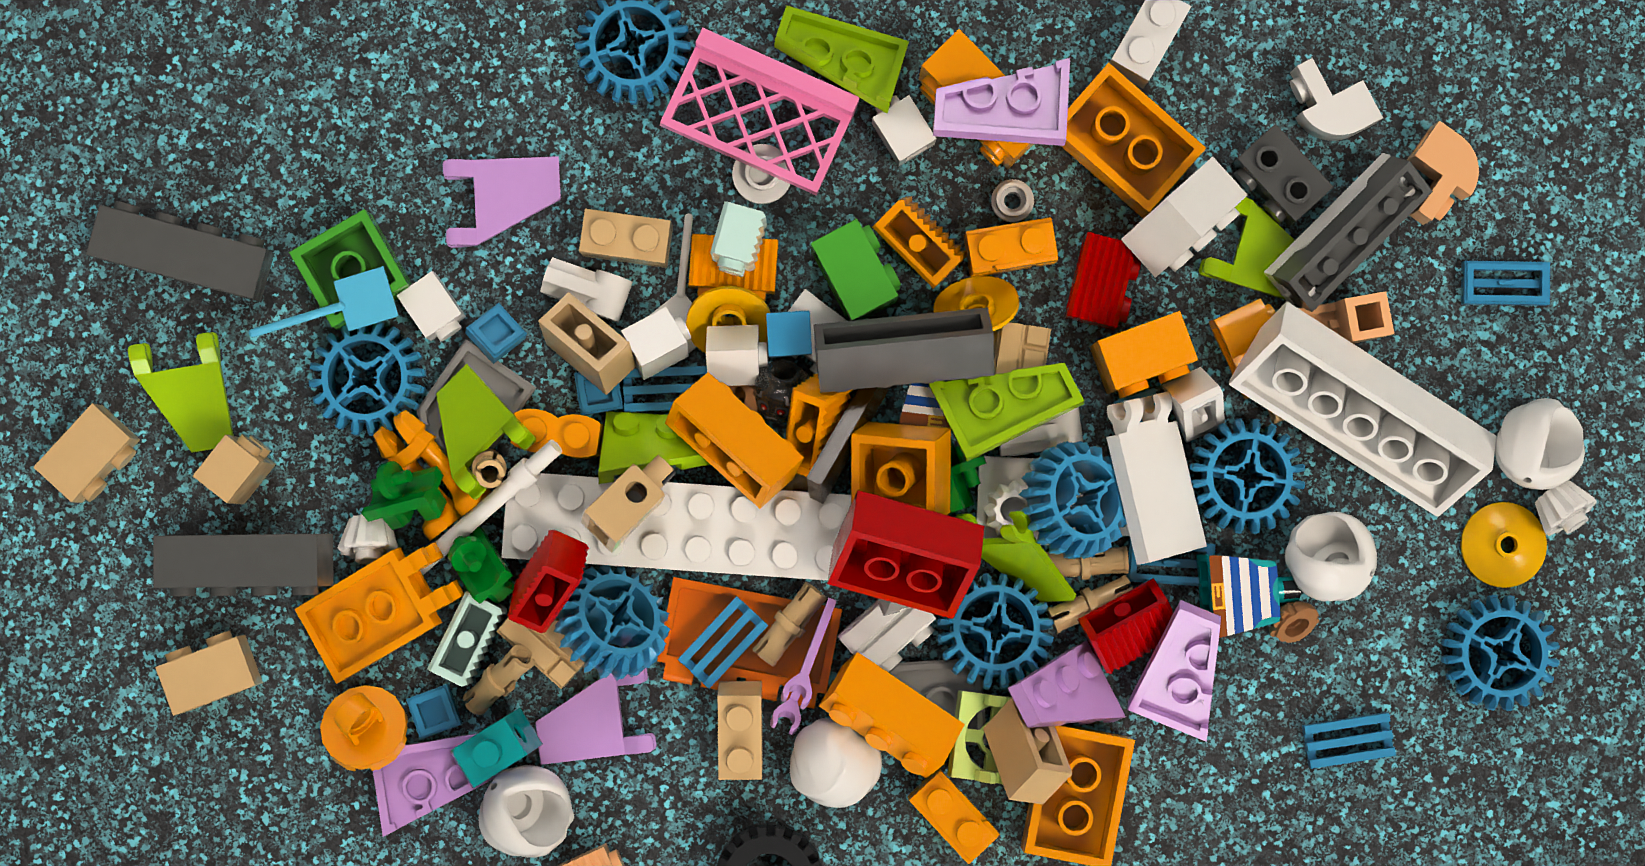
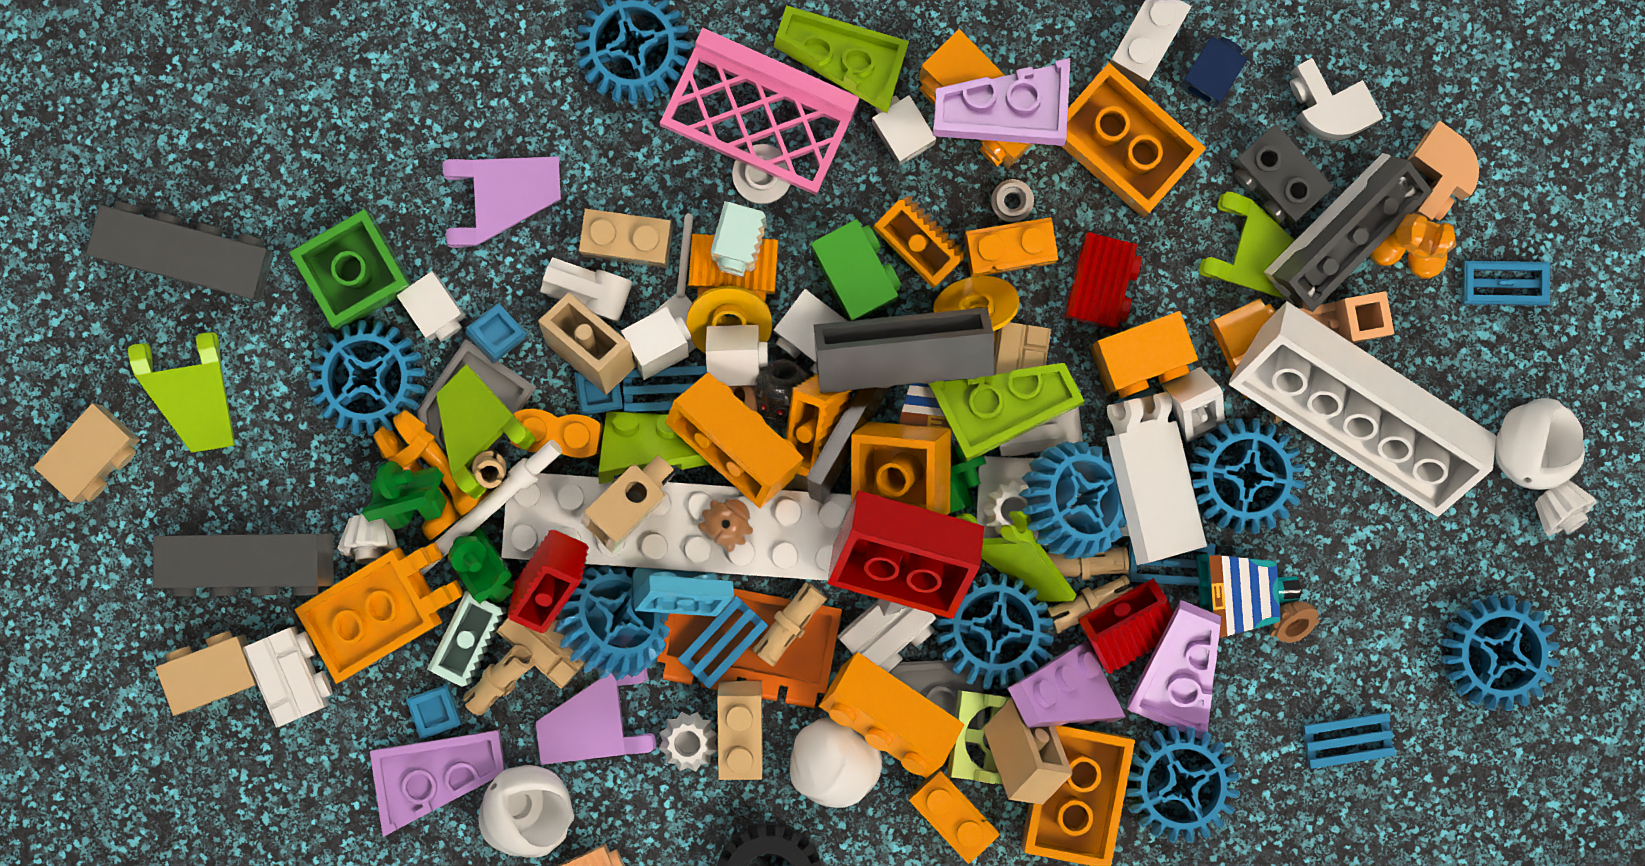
(235, 468): tan brick -> none
(288, 676): none -> white brick
(362, 299): medium azure piece -> none
(364, 728): light orange tile -> none
(496, 748): teal torso -> none
(680, 592): none -> medium azure bracket
(688, 741): none -> white piece
(738, 516): none -> medium nougat animal
(789, 334): dark azure tile -> none
(801, 683): lavender flag -> none
(1162, 793): none -> dark azure gear
(1186, 219): white brick -> none
(1214, 70): none -> dark blue brick
(1331, 556): white piece -> none
(1424, 241): none -> light orange piece
(1483, 550): yellow dish -> none

